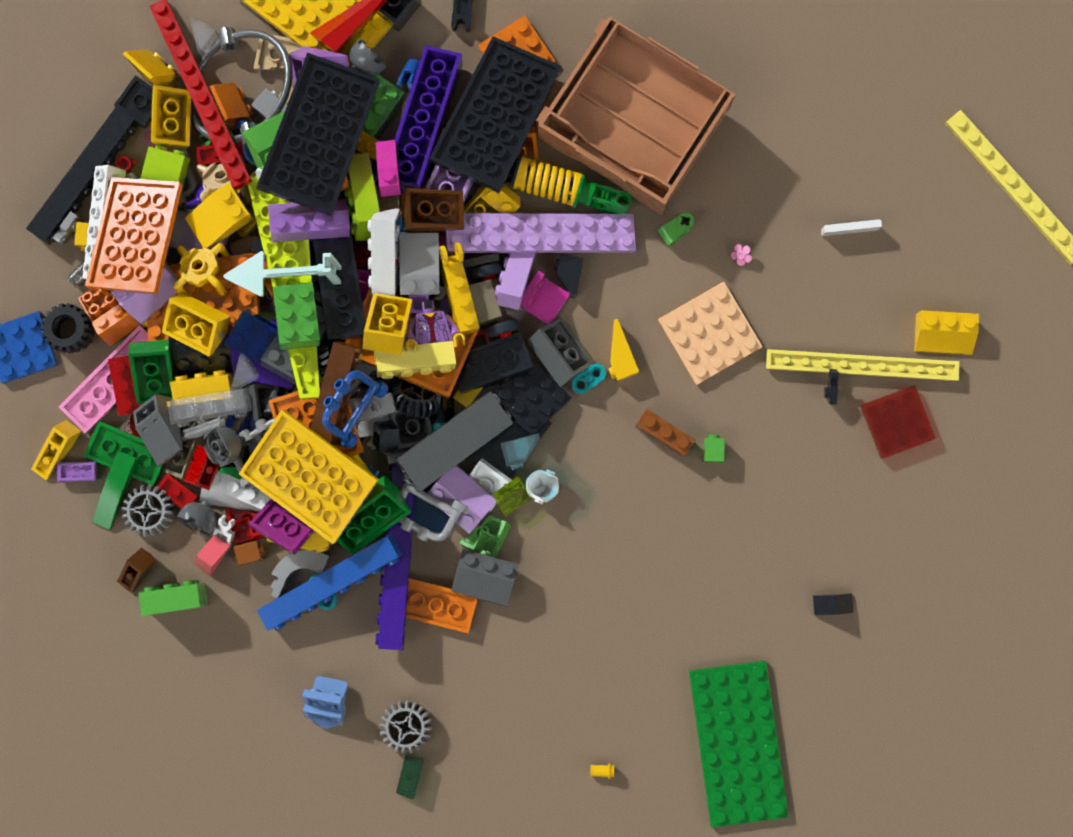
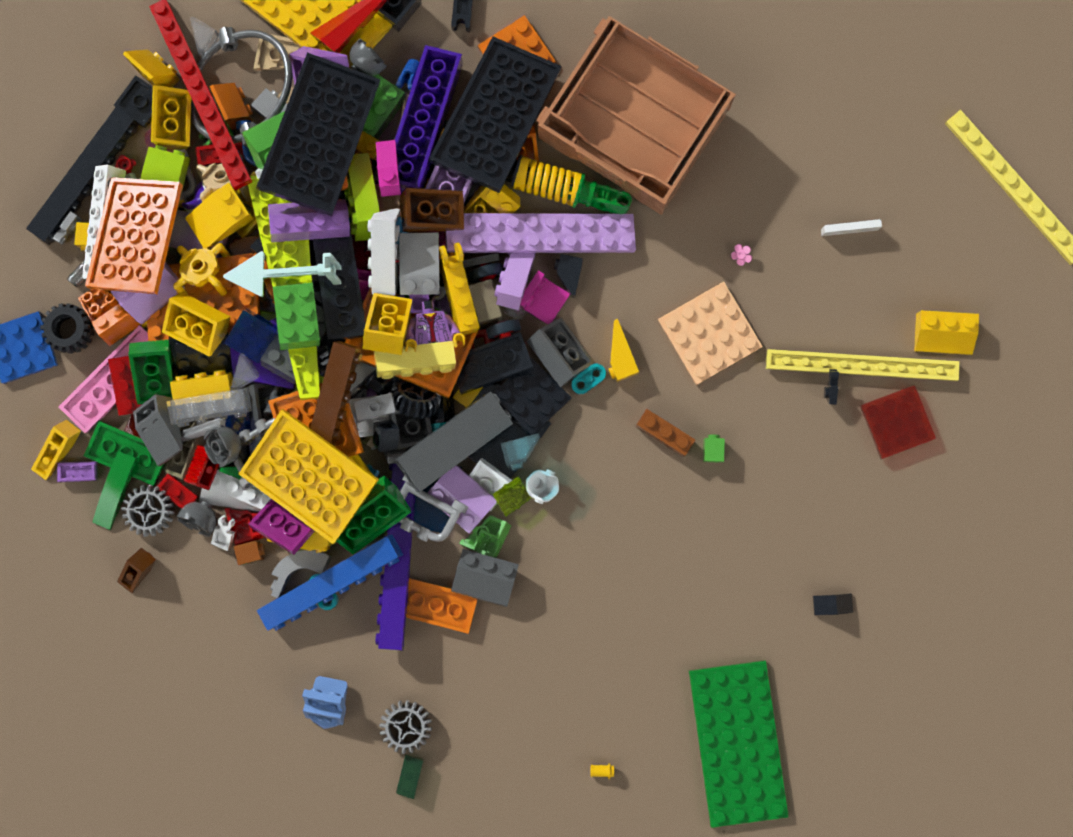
(173, 597): bright green brick -> none
(211, 554): coral slope -> none
(332, 404): blue bar -> none
(673, 230): bright green piece -> none

